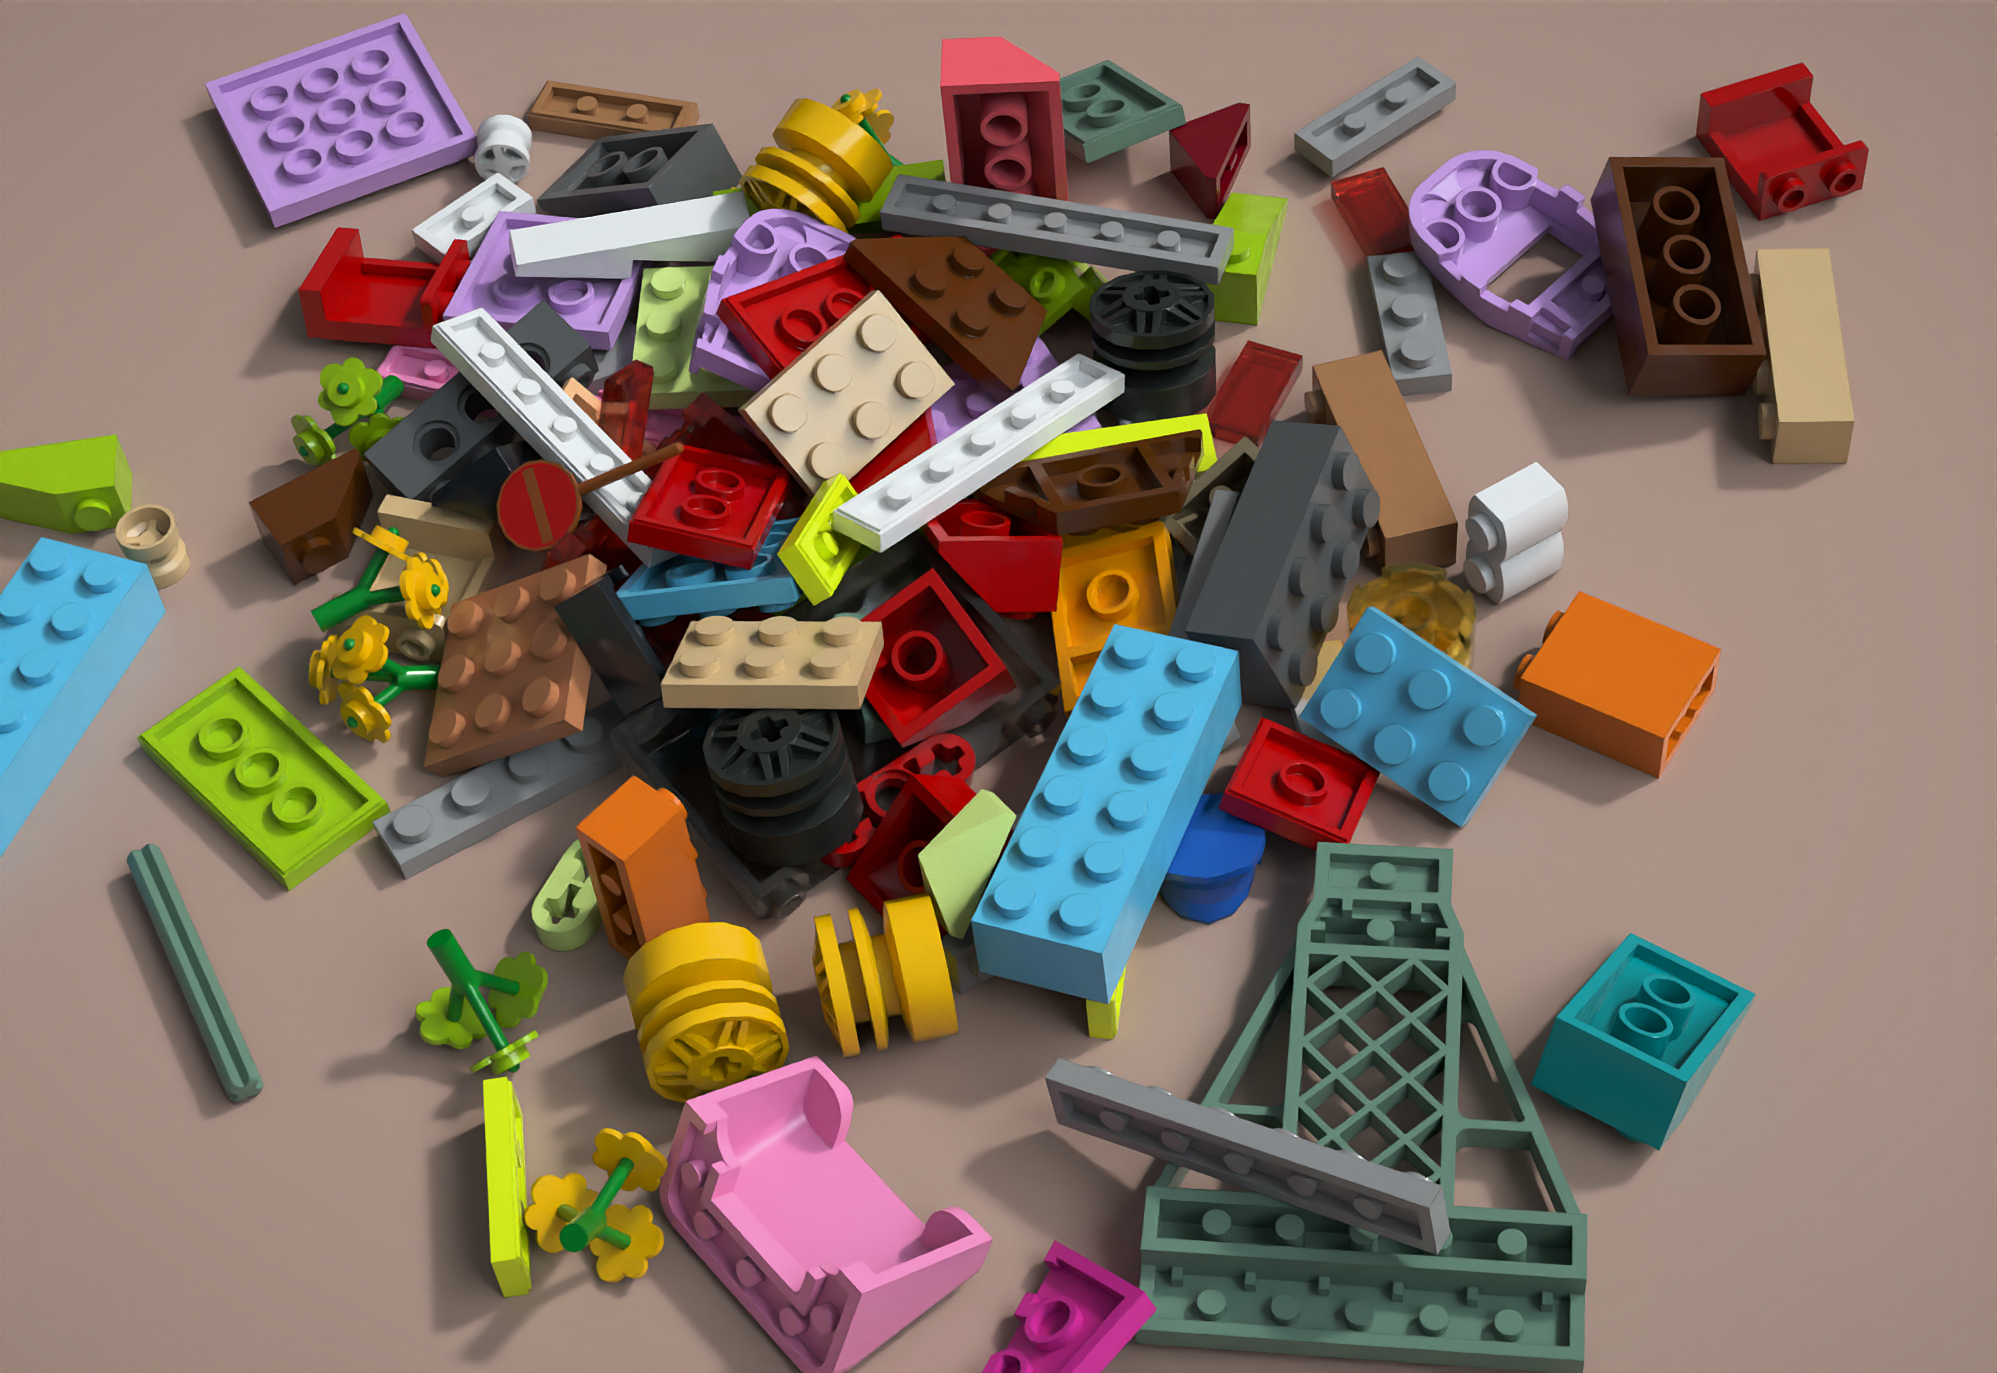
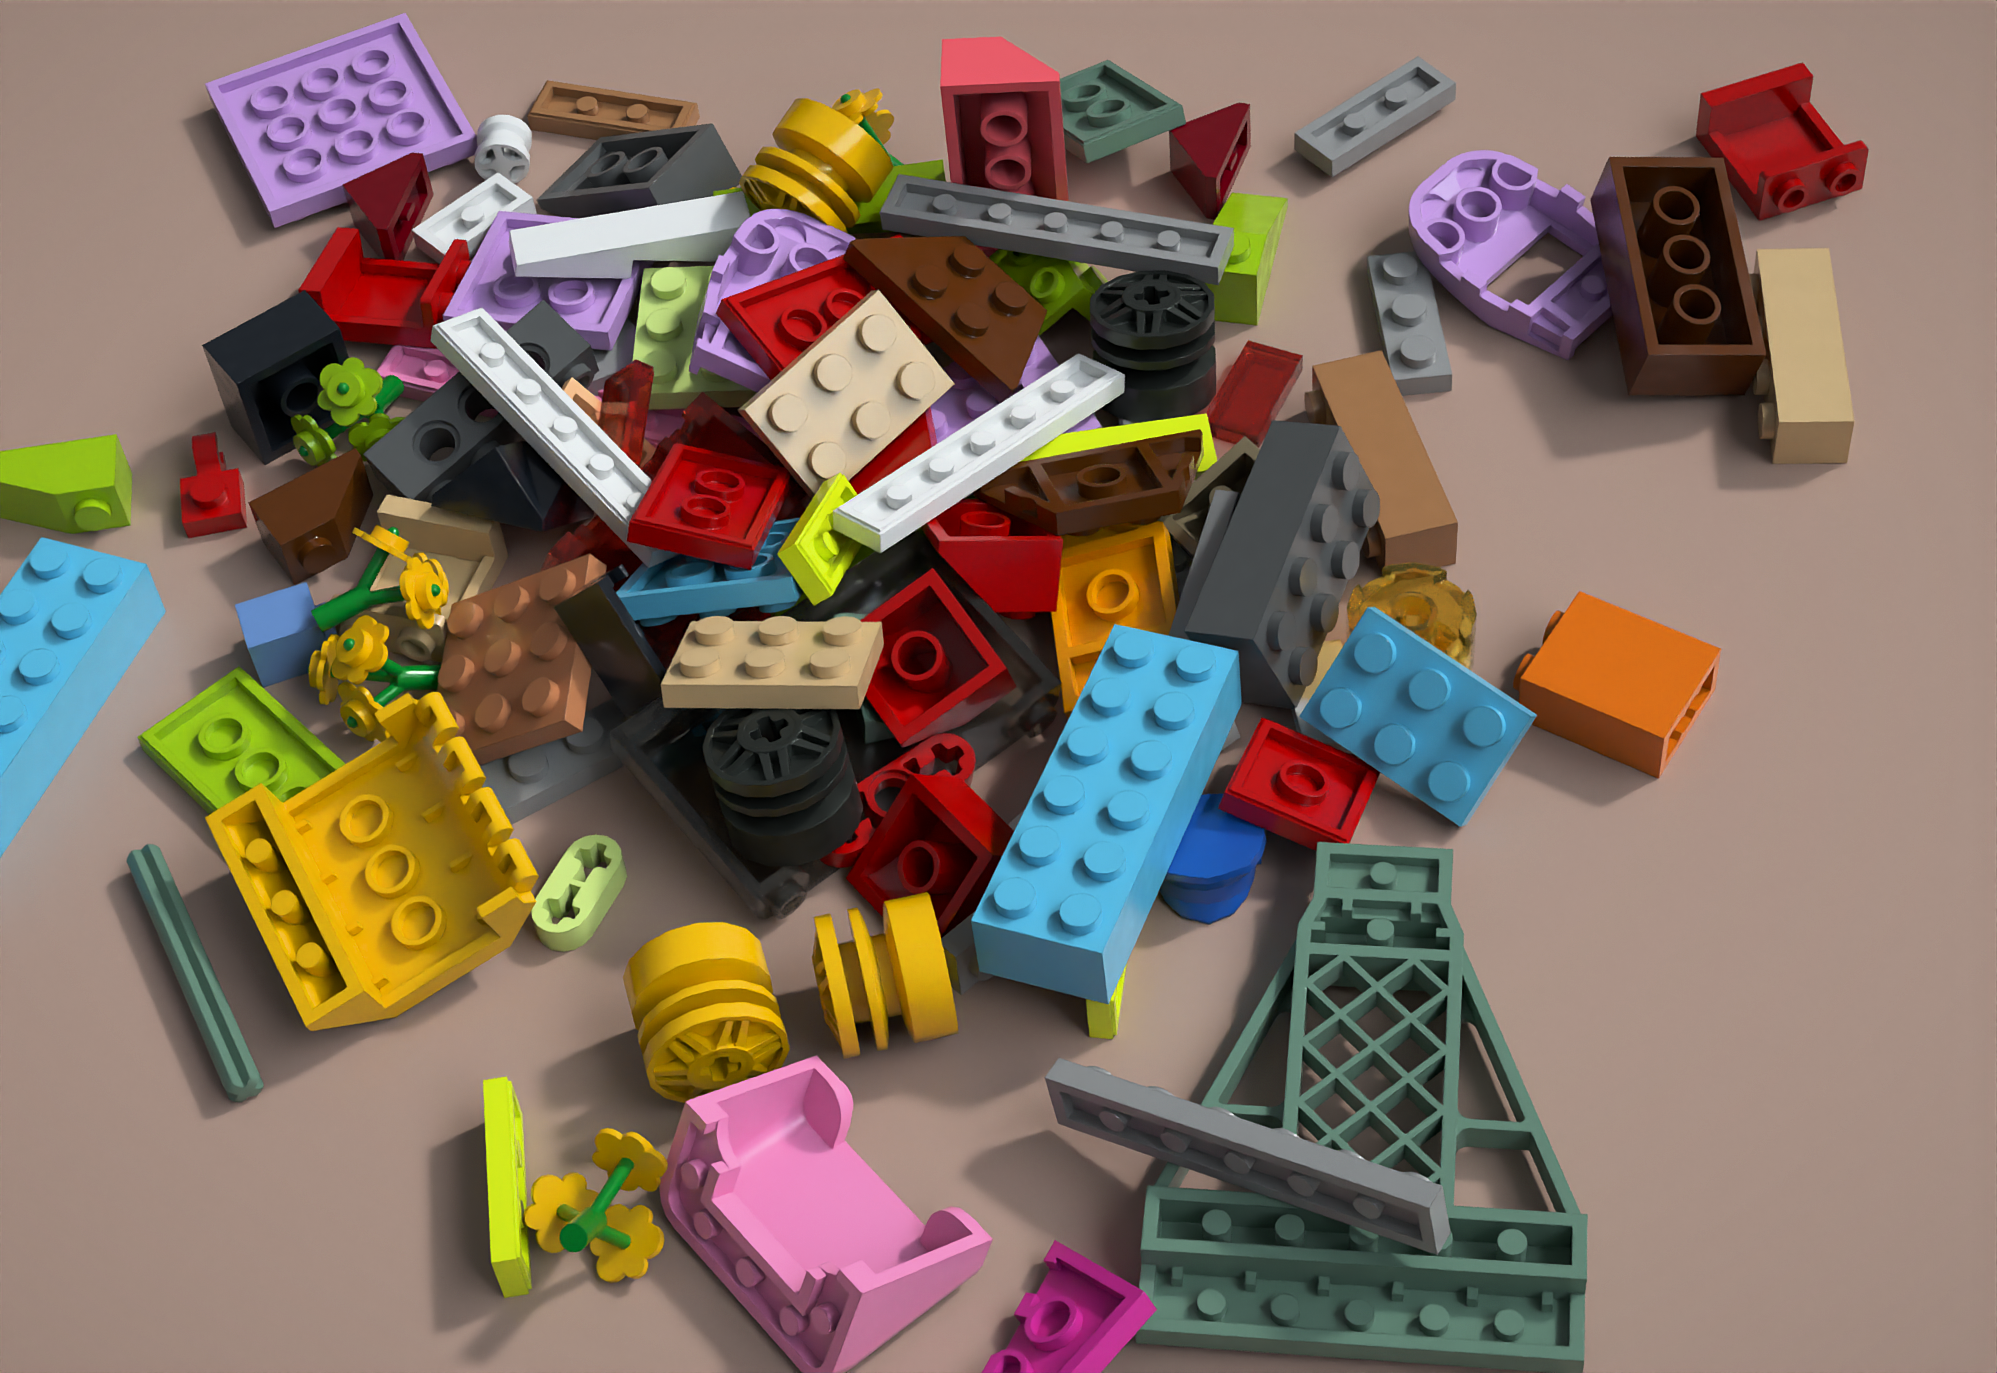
(153, 538): tan wheel -> none
(215, 496): none -> red plate
(273, 371): none -> black brick
(281, 633): none -> medium blue brick
(381, 871): none -> yellow slope
(390, 204): none -> dark red slope
(461, 1014): lime plant -> none
(545, 501): piece -> none
(642, 865): orange brick -> none
(962, 859): yellowish green slope -> none
(1374, 212): clear red tile -> none
(1515, 533): white brick -> none
(1641, 1040): teal slope -> none

